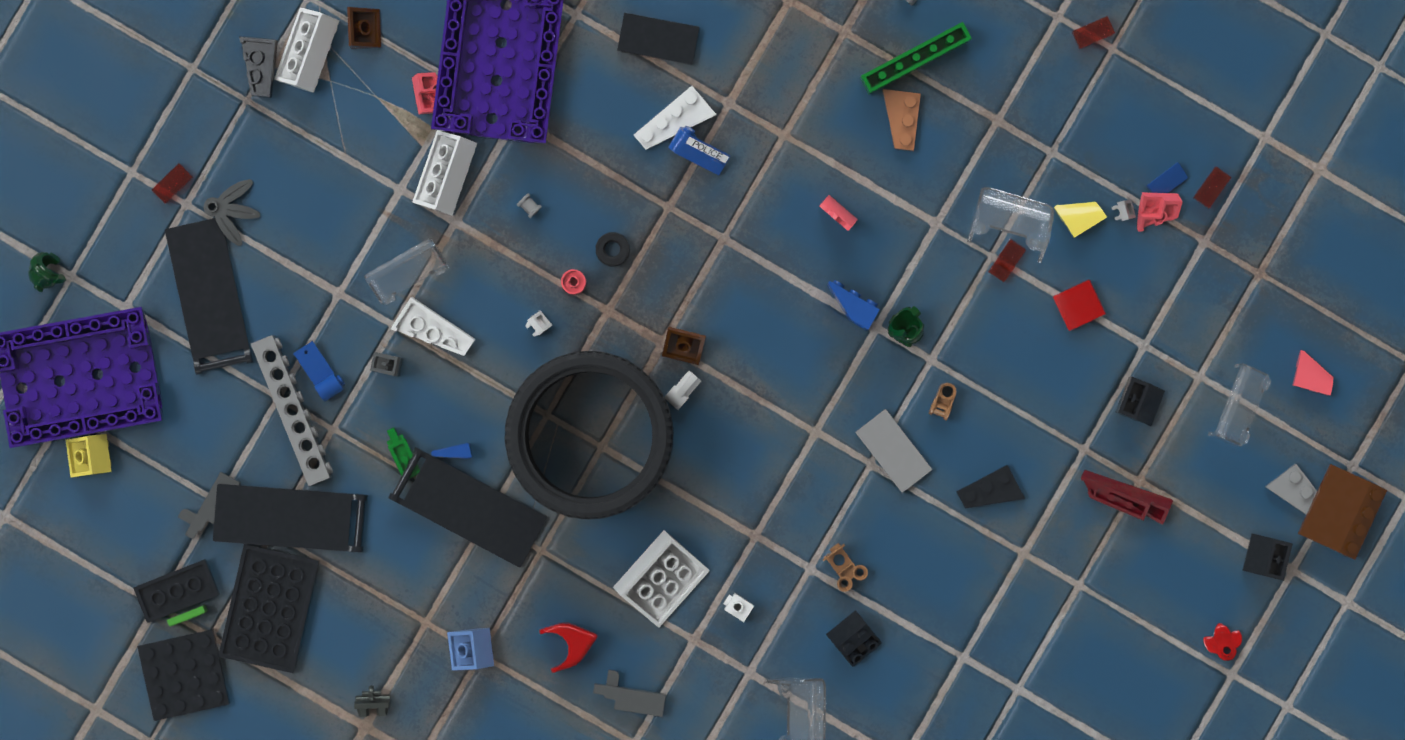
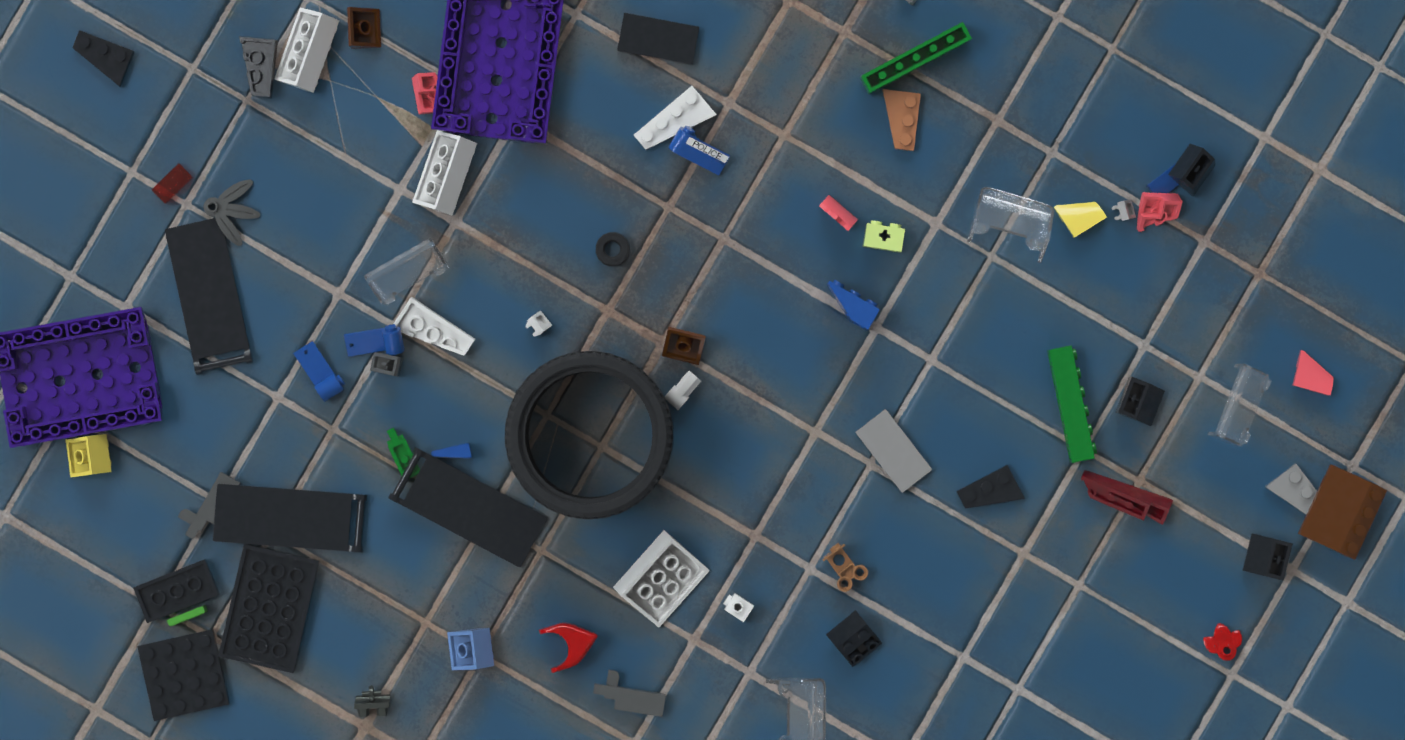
(42, 276): dark green helmet -> none
(104, 55): none -> black wing
(261, 349): light grey brick -> none
(375, 340): none -> blue door
(529, 205): light grey bush -> none
(573, 282): coral wheel -> none
(893, 243): none -> yellowish green brick
(906, 326): dark green helmet -> none
(943, 402): medium nougat piece -> none
(1007, 260): clear red slope -> none
(1070, 404): none -> green brick
(1079, 305): red slope -> none
(1093, 32): clear red plate -> none
(1192, 168): none -> black slope
(1212, 187): clear red plate -> none

